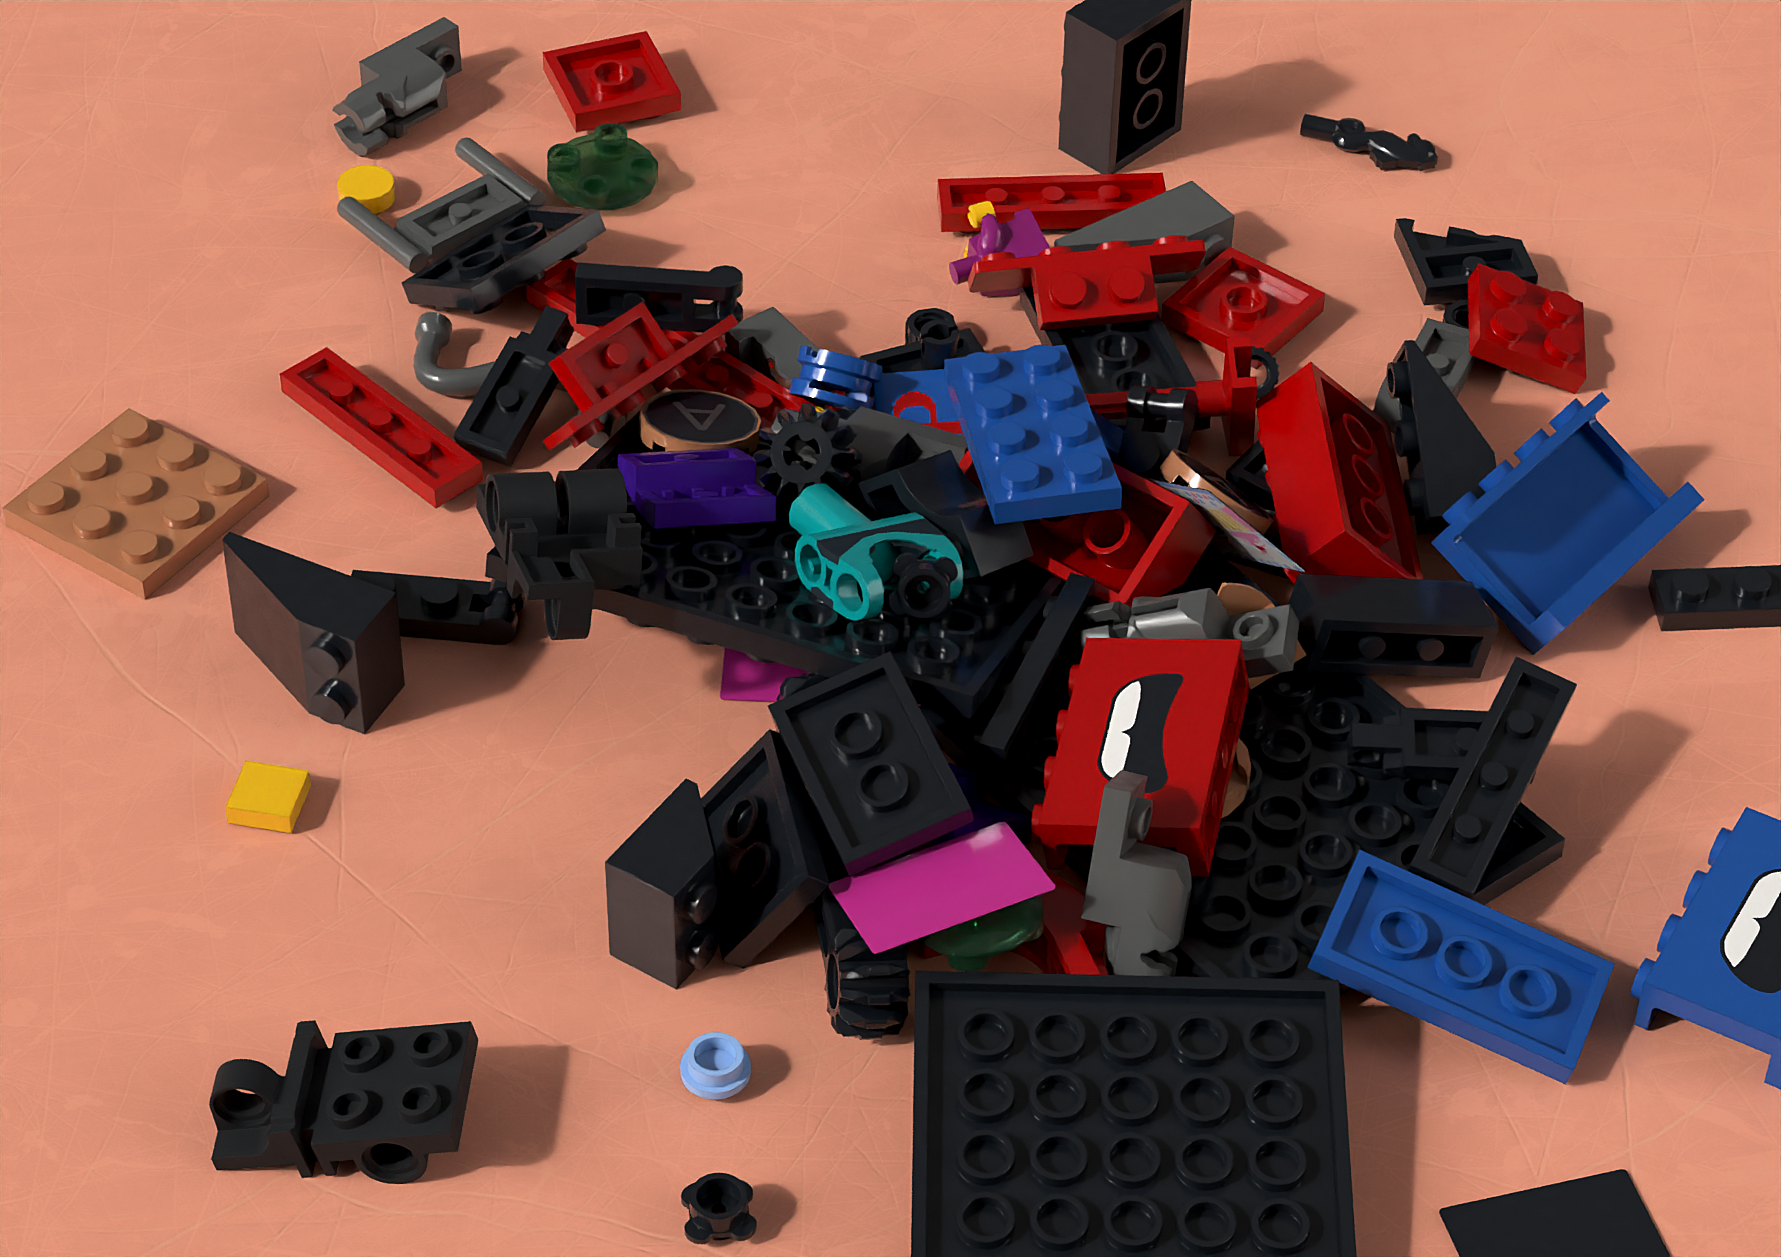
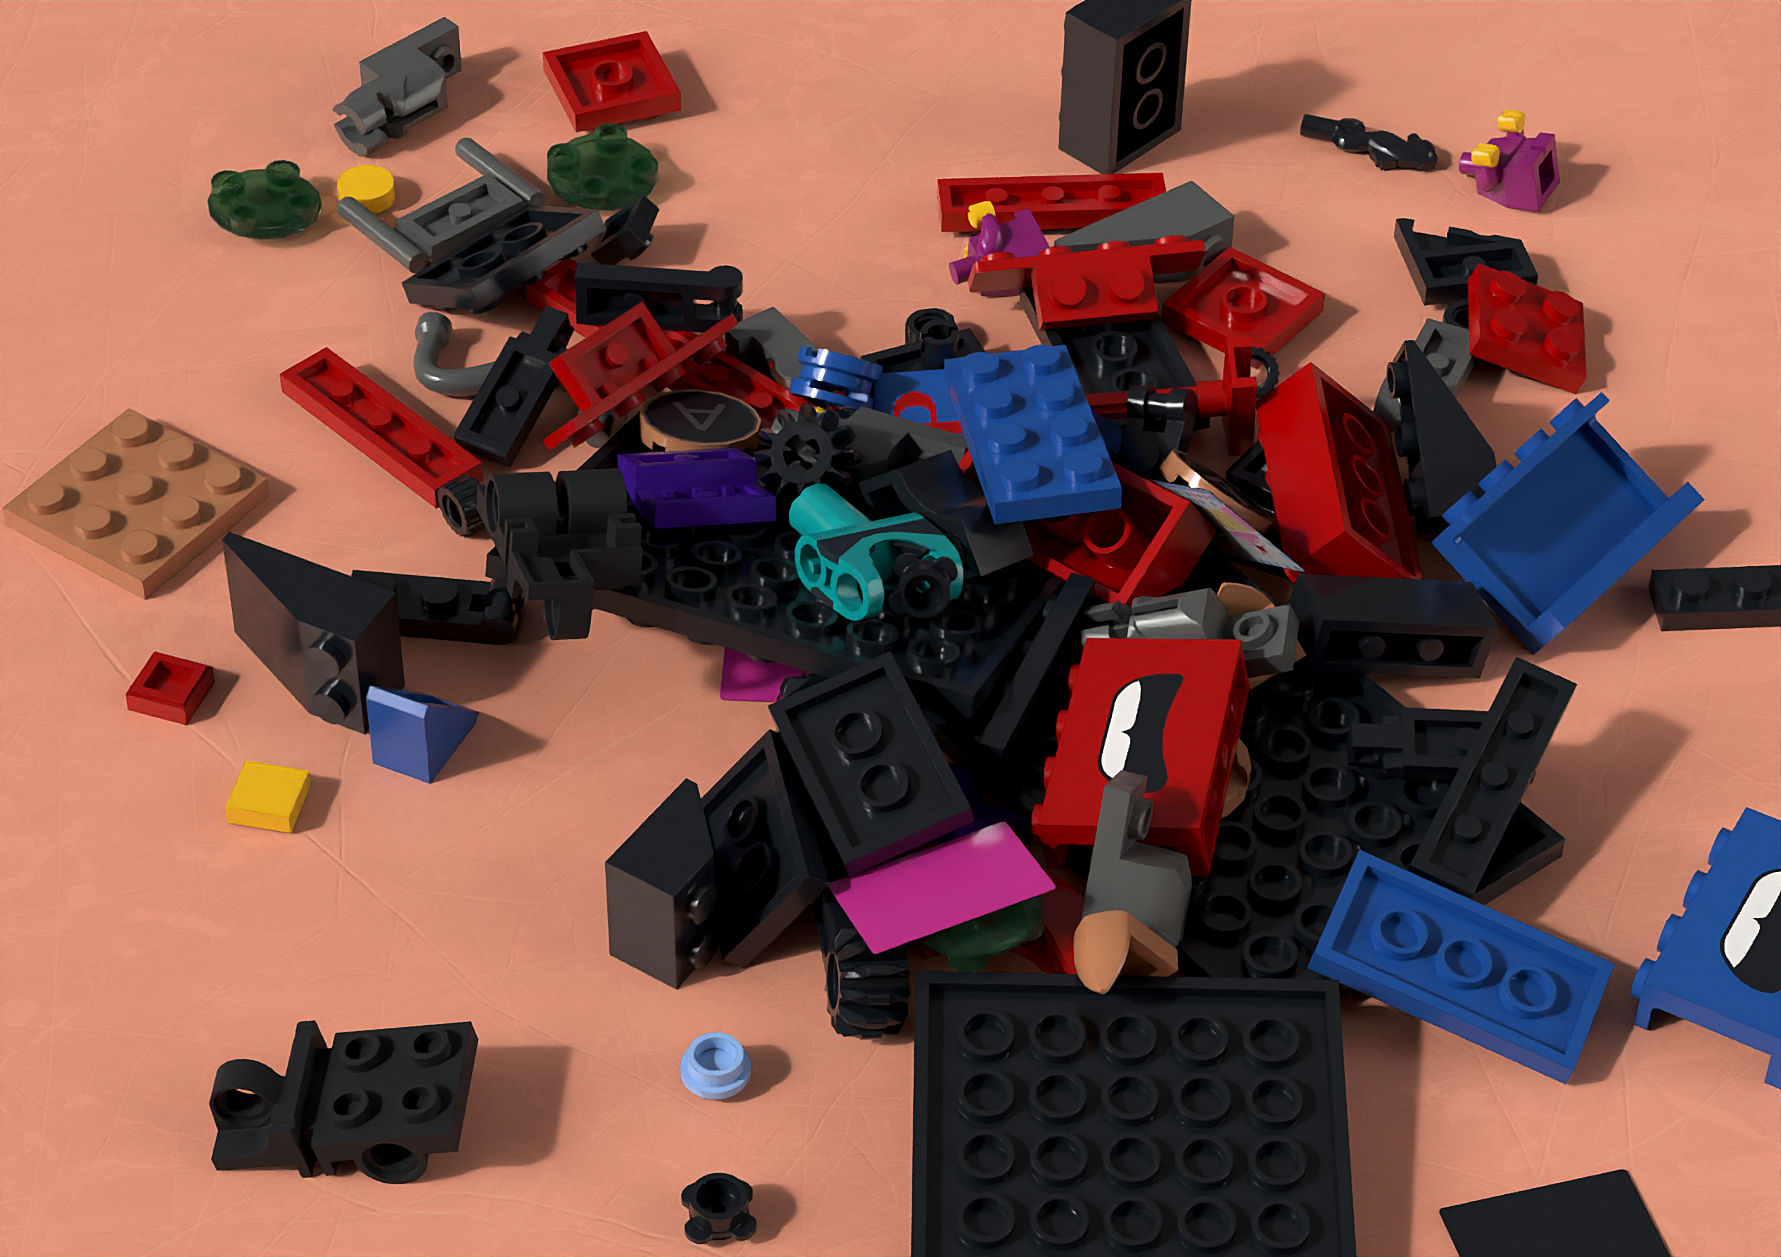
(170, 688): none -> red tile
(264, 201): none -> clear green dish
(415, 730): none -> blue slope
(458, 505): none -> black axle
(626, 232): none -> black plate
(1119, 945): none -> nougat plate
(1514, 168): none -> magenta piece

